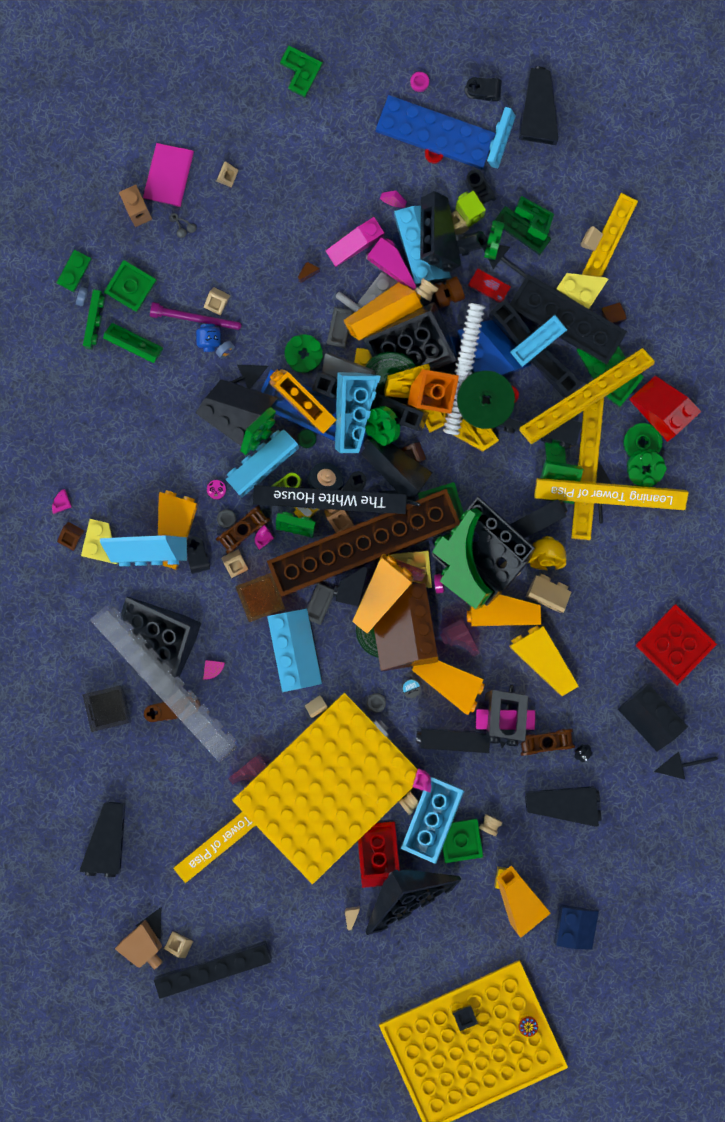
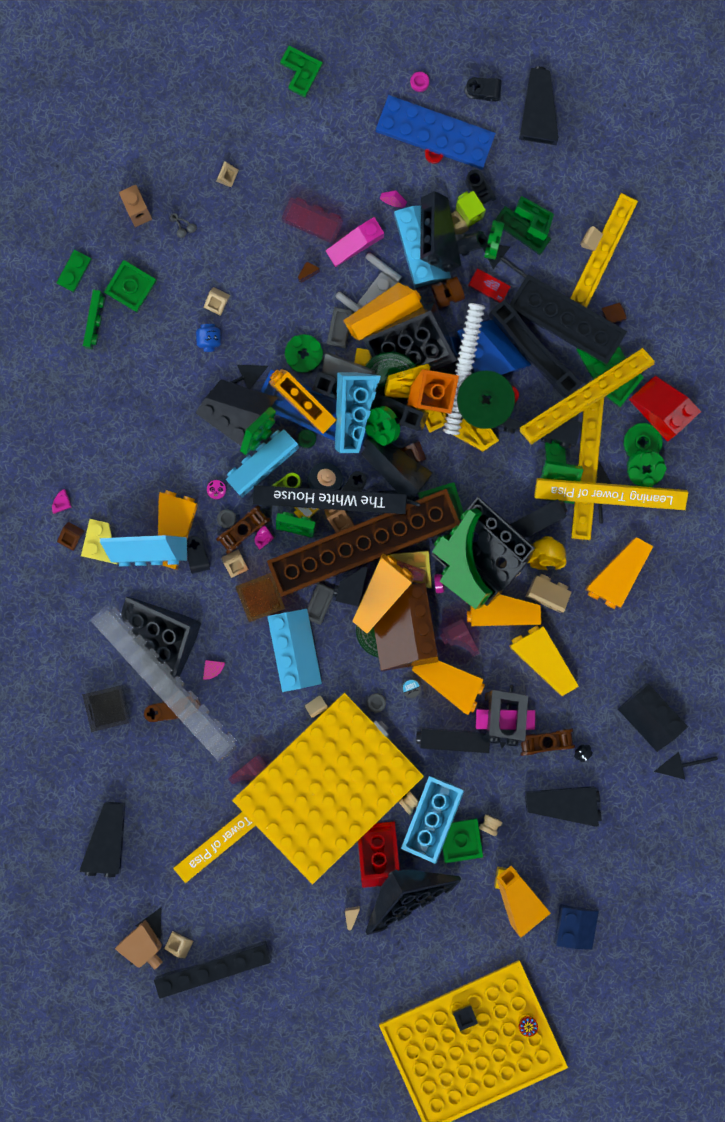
(81, 296): sand blue tile -> none
(133, 343): green plate -> none
(158, 310): magenta piece -> none
(168, 174): dark pink piece -> none
(225, 349): sand blue tile -> none
(312, 220): none -> clear pink brick
(388, 259): dark pink slope -> none
(422, 781): dark pink tile -> none
(426, 289): tan wheel -> none
(499, 143): medium azure plate -> none
(538, 341): medium azure plate -> none
(581, 288): light yellow wing -> none
(620, 574): none -> light orange slope
(675, 644): red plate -> none

